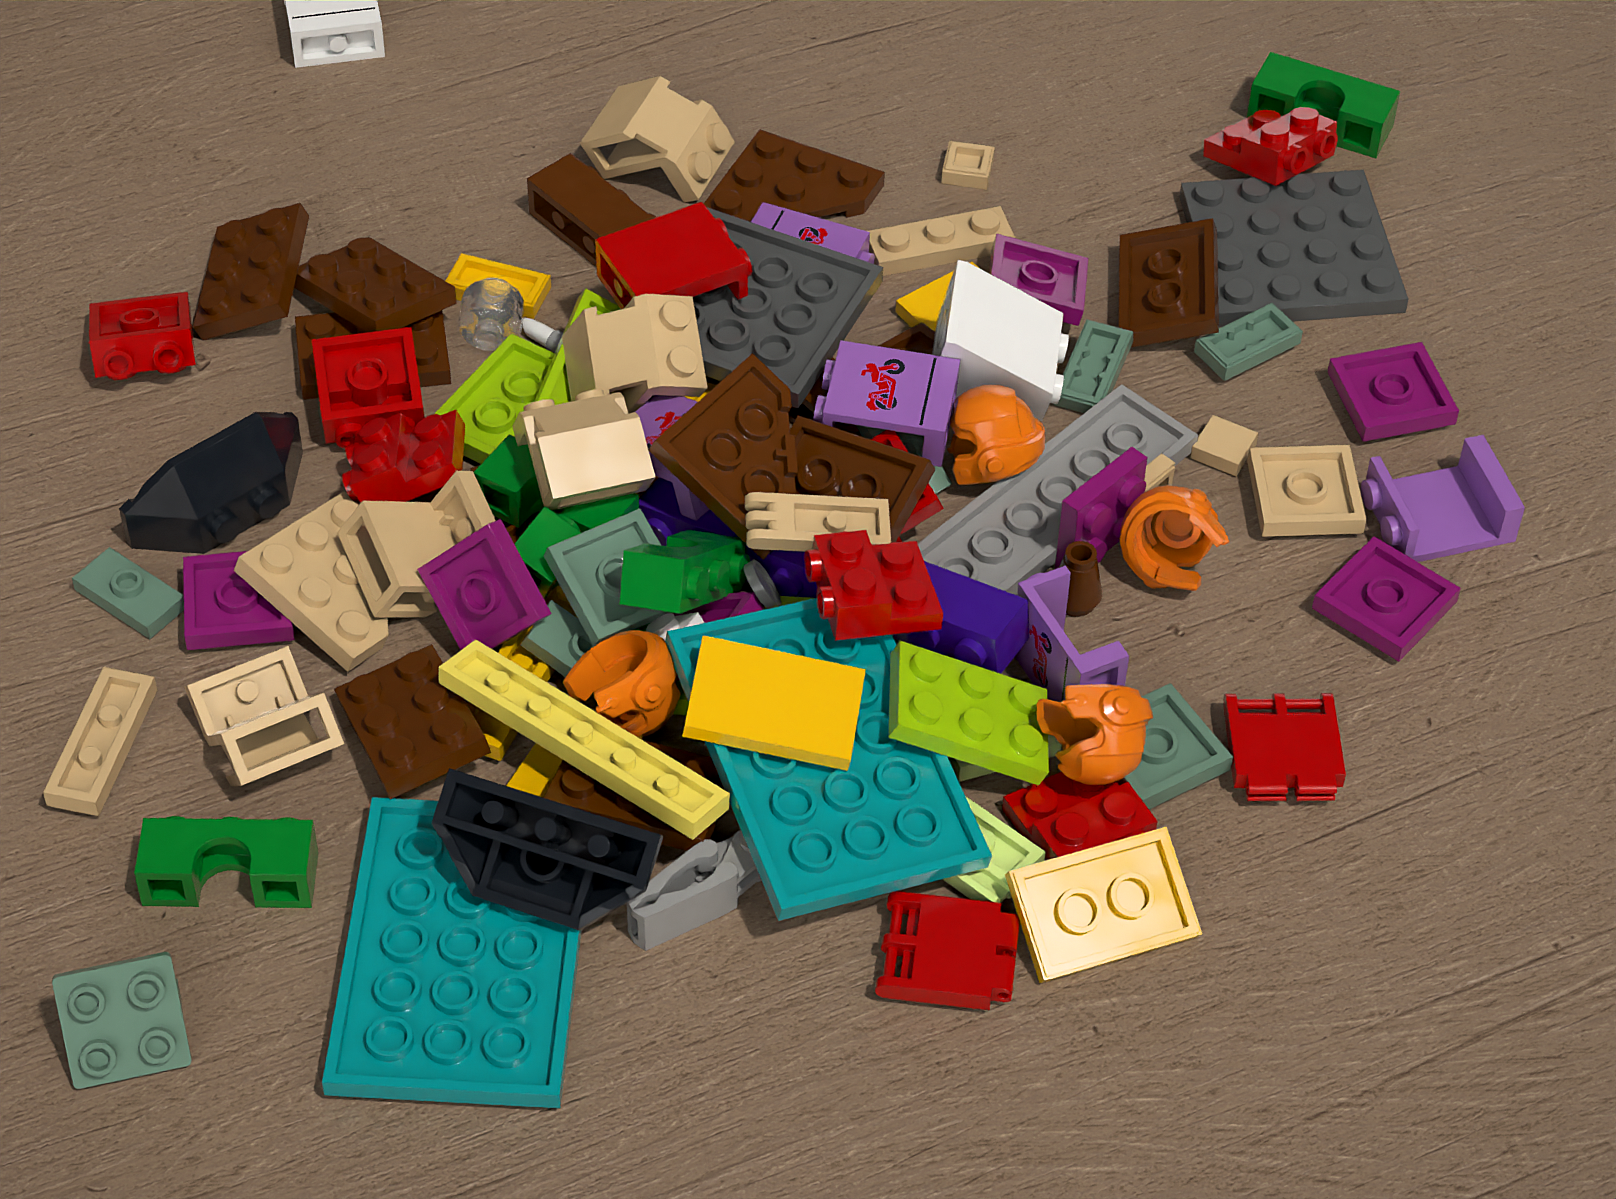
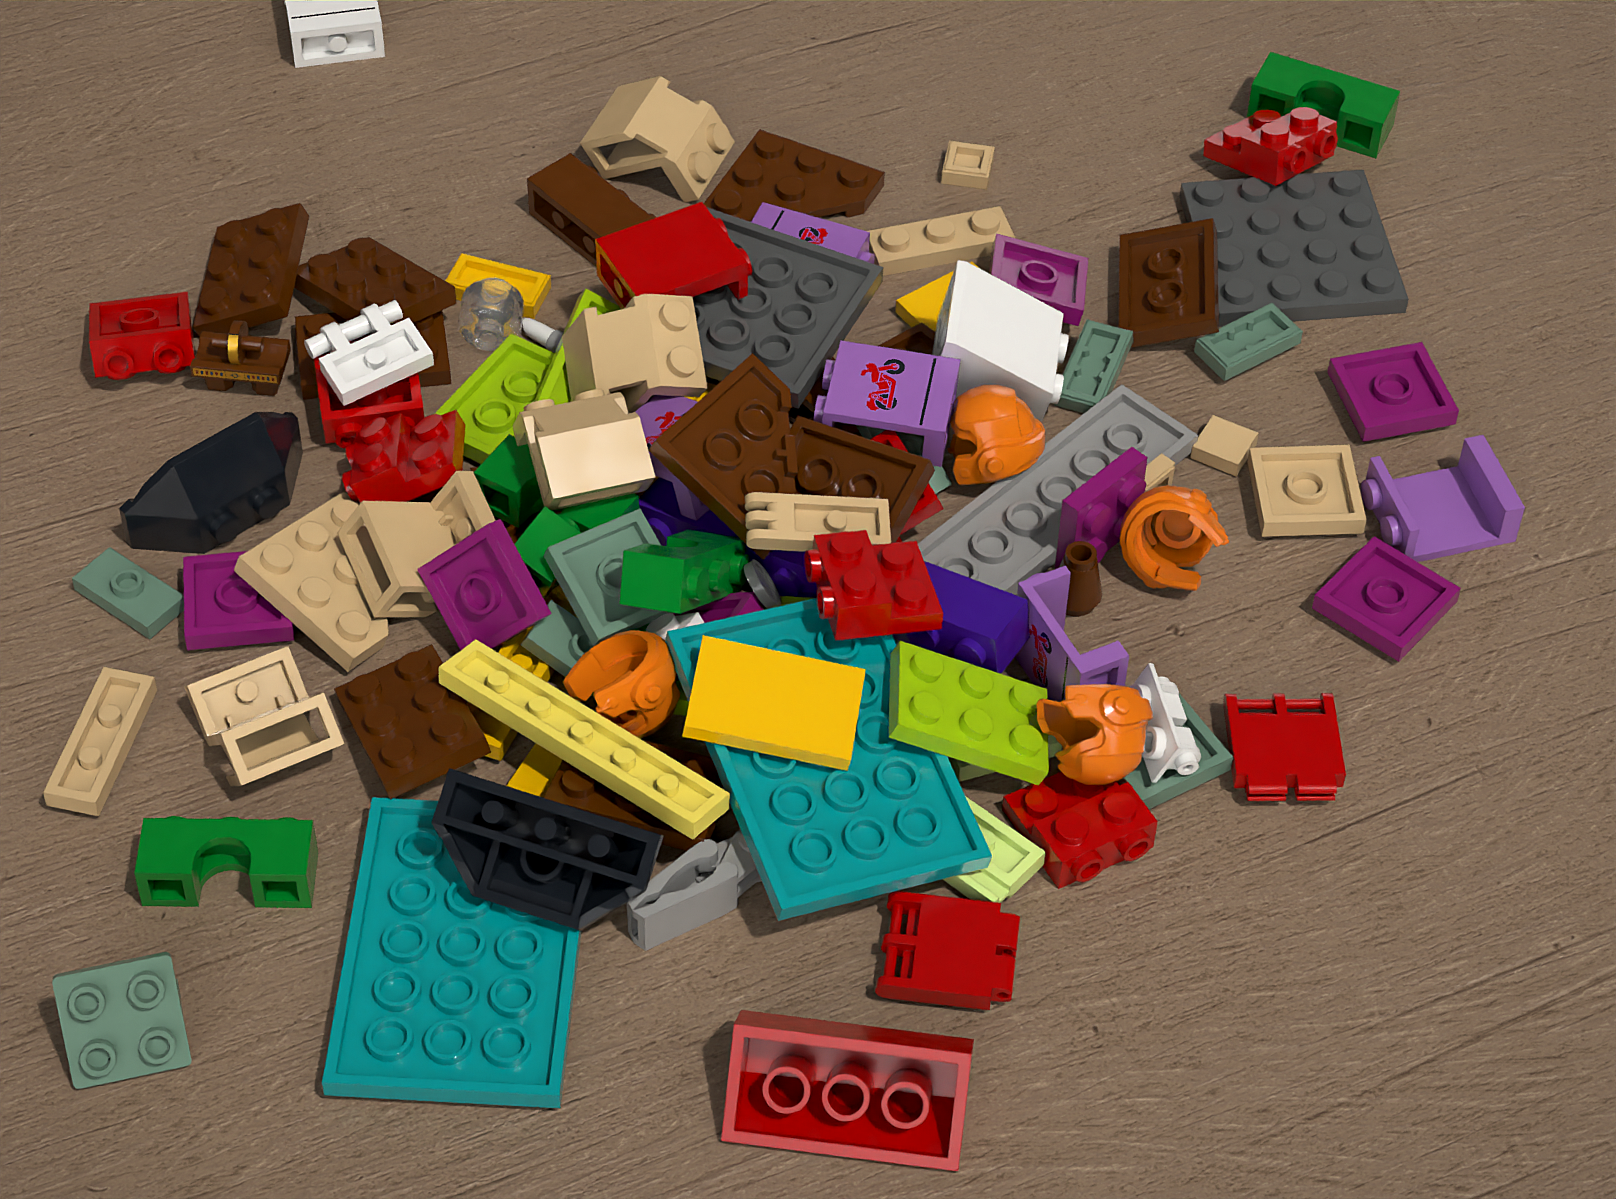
(241, 357): none -> reddish brown hips
(374, 361): none -> white plate
(847, 1090): none -> red slope
(1103, 904): yellow tile -> none
(1165, 742): none -> white hinge

